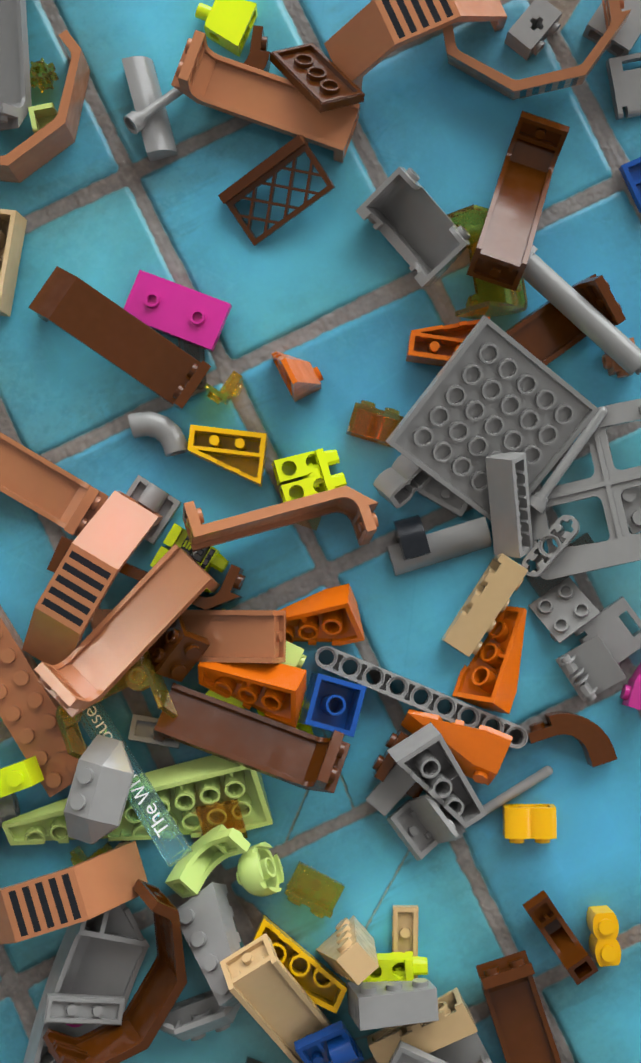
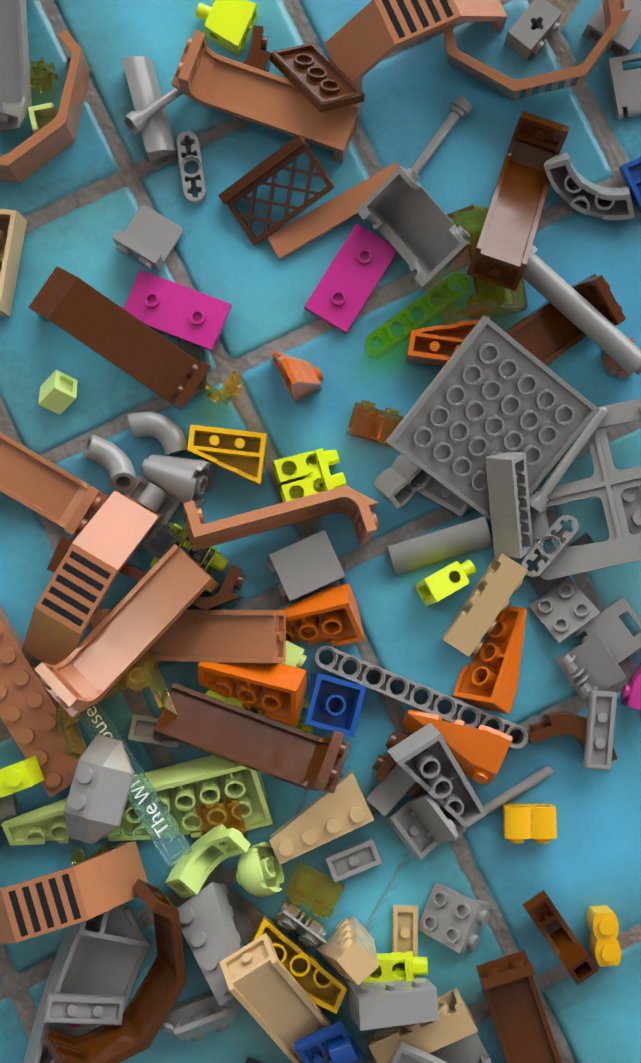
(58, 392): none -> yellowish green panel
(113, 459): none -> light grey cylinder
(148, 238): none -> light grey bracket
(162, 539): none -> clear smoke brick
(177, 651): reddish brown bracket -> none
(180, 477): none -> light grey cone
(182, 152): none -> light grey beam
(305, 566): none -> light grey brick
(307, 936): none -> light grey hinge
(323, 820): none -> tan wedge
(326, 216): none -> nougat tile
(351, 278): none -> dark pink plate
(353, 860): none -> light grey plate
(411, 537): black brick -> none
(422, 305): none -> clear neon green beam
(438, 584): none -> neon yellow torso
(454, 919): none -> light grey bracket
(460, 109): none -> light grey piece
(586, 196): none -> light grey brick
(600, 730): none -> light grey tile

